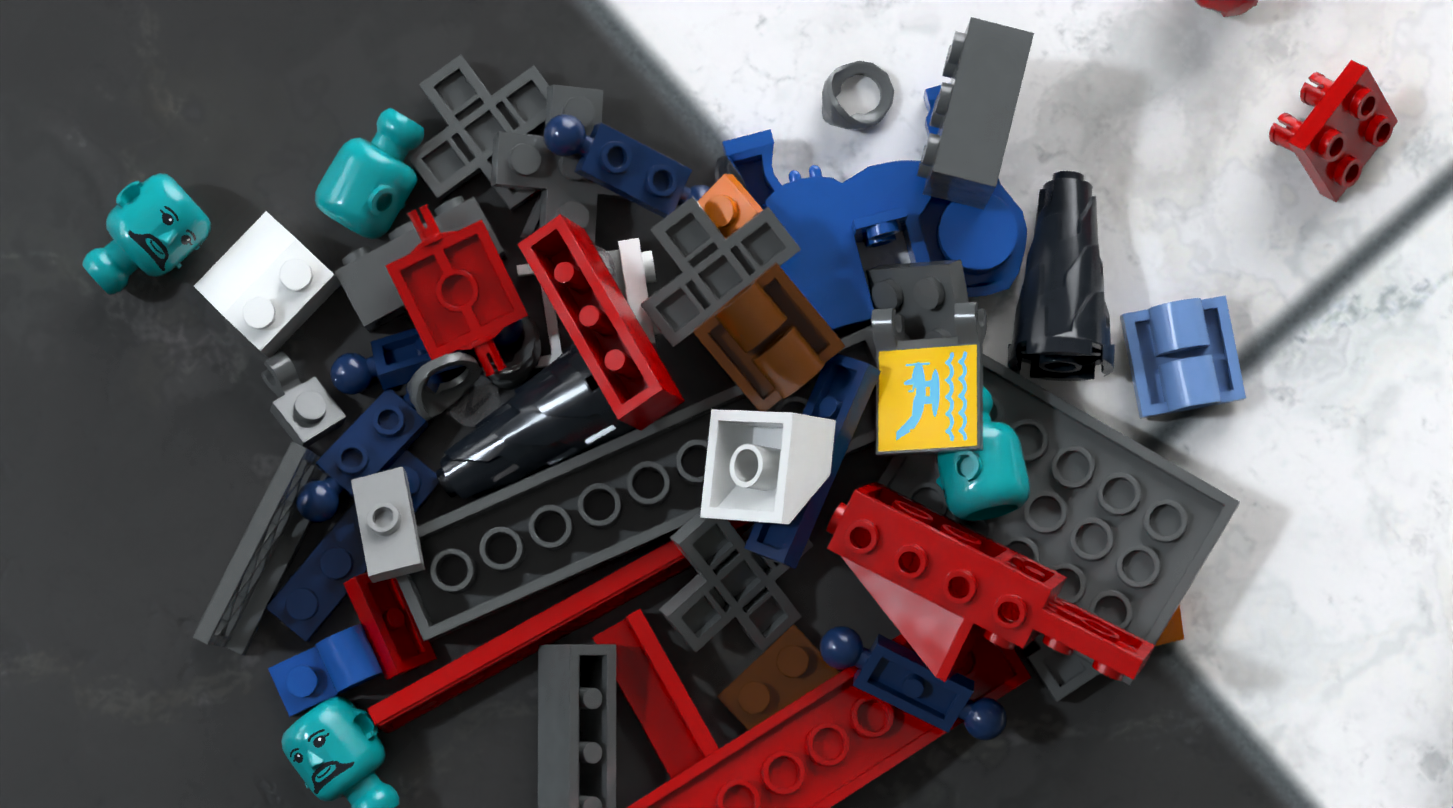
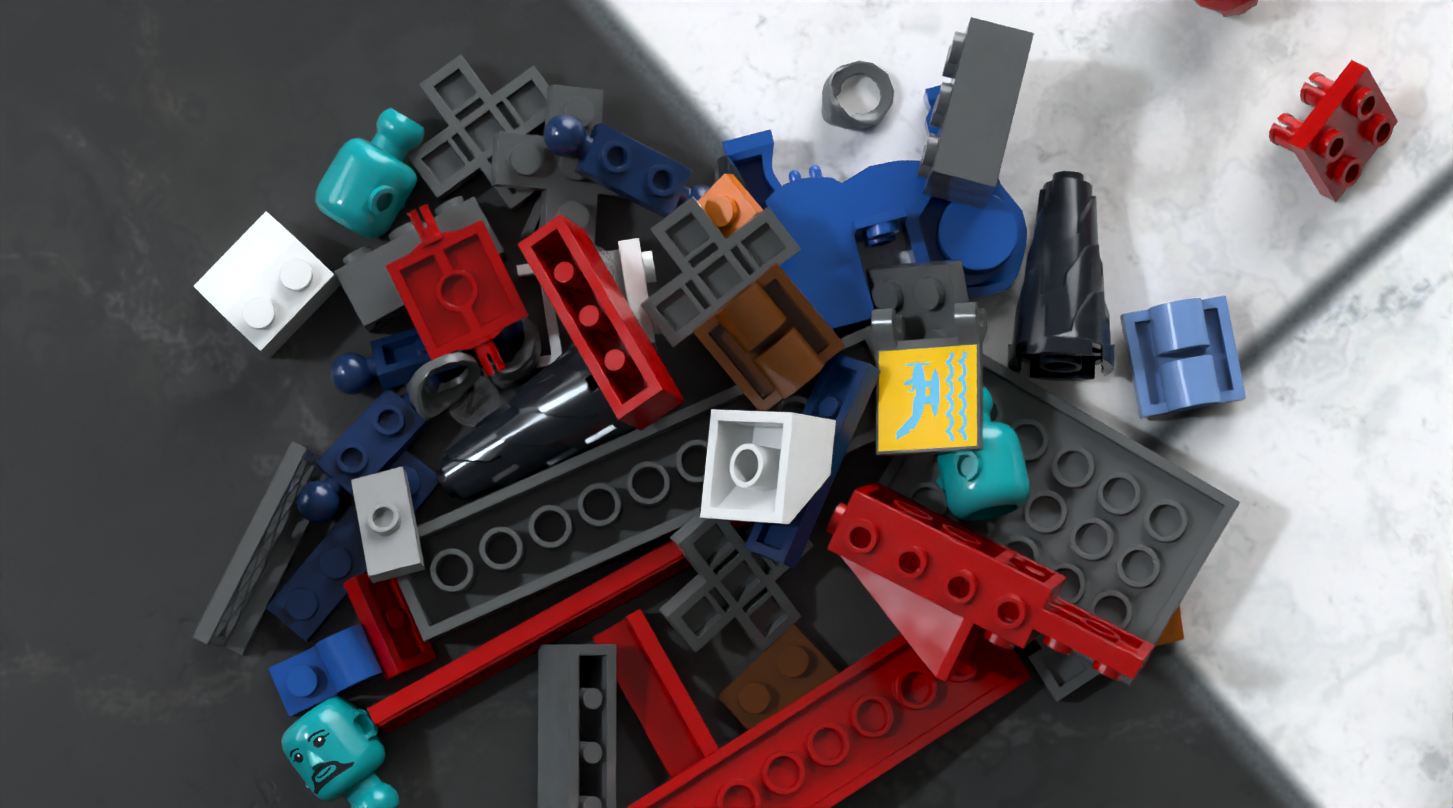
(150, 230): teal piece -> none
(301, 409): plate -> none
(907, 683): dark blue plate -> none

